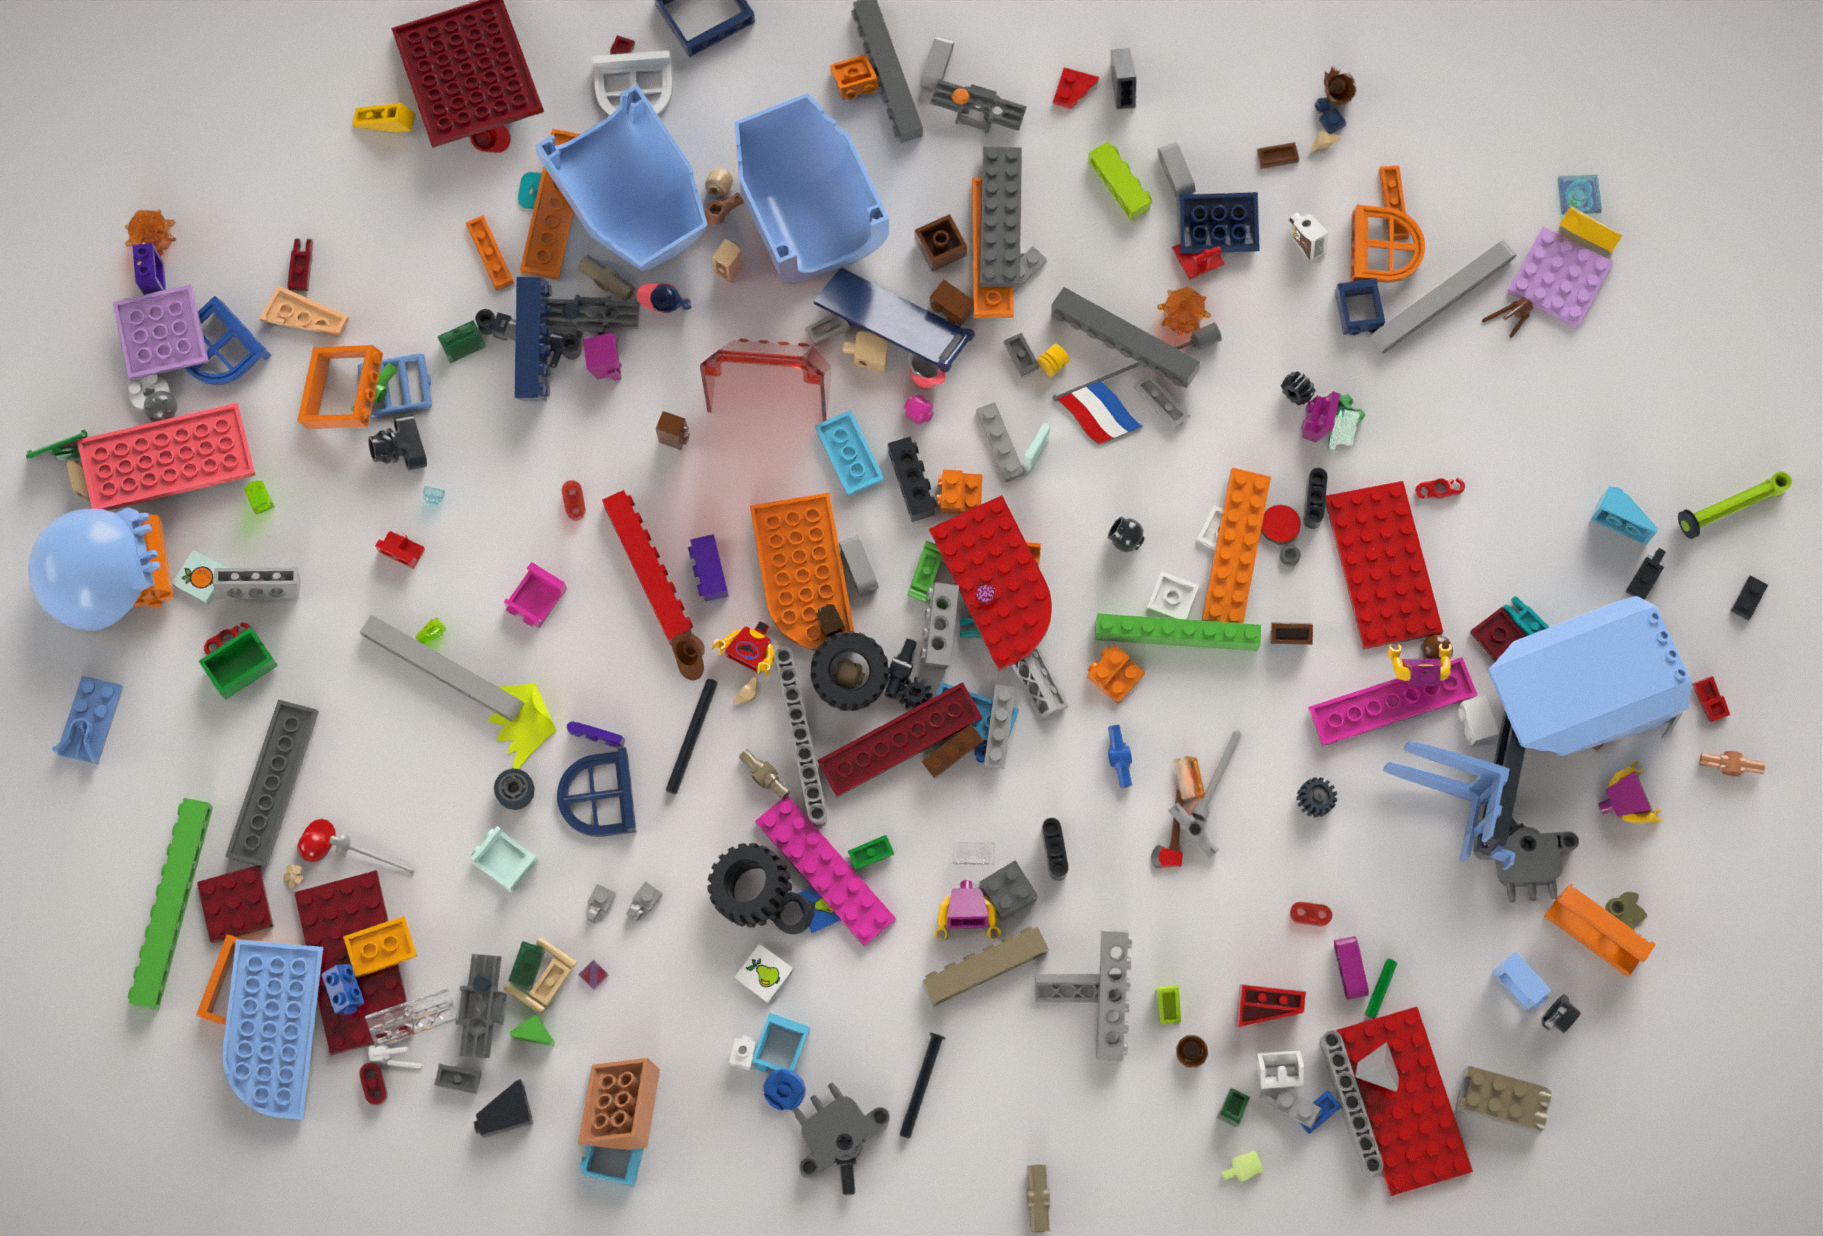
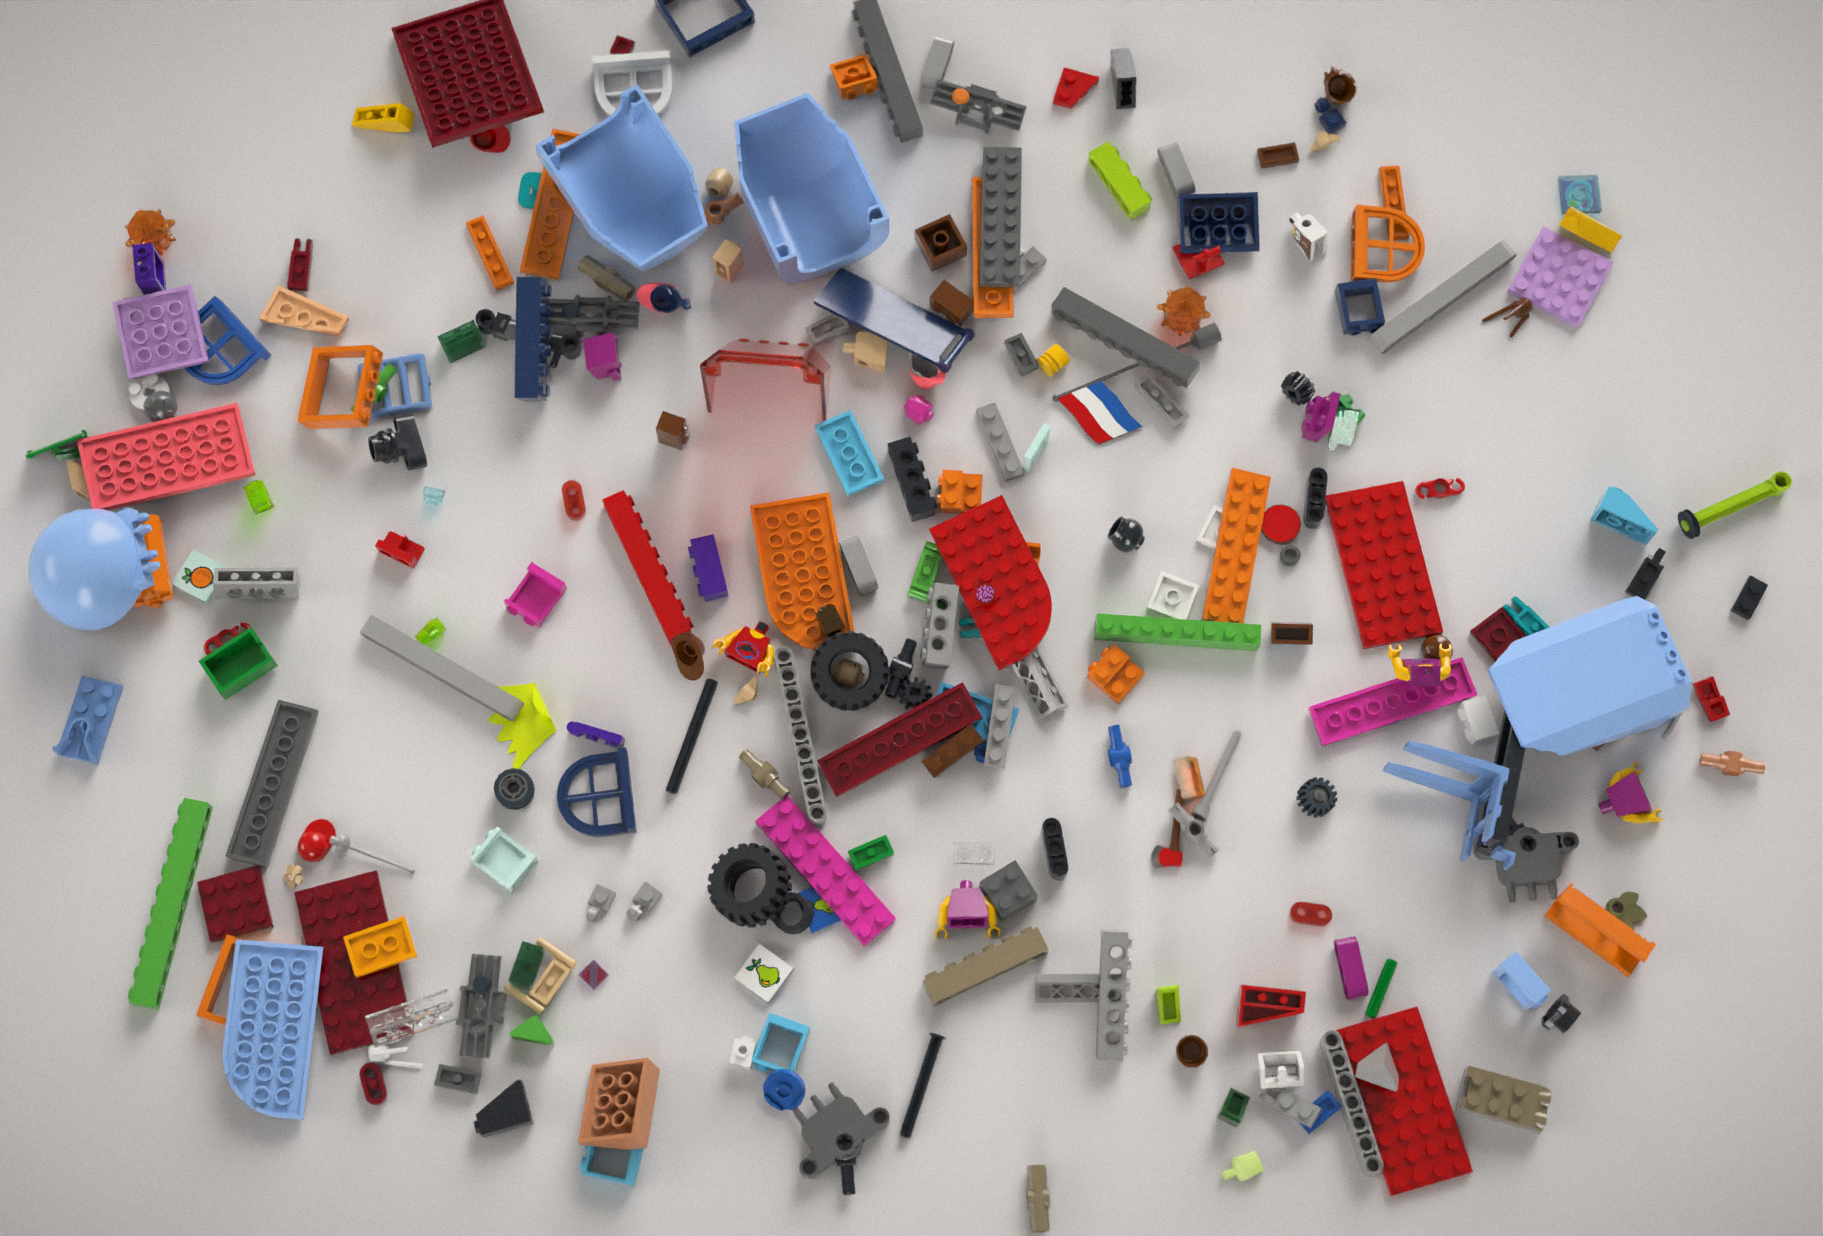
(343, 989): blue brick -> none

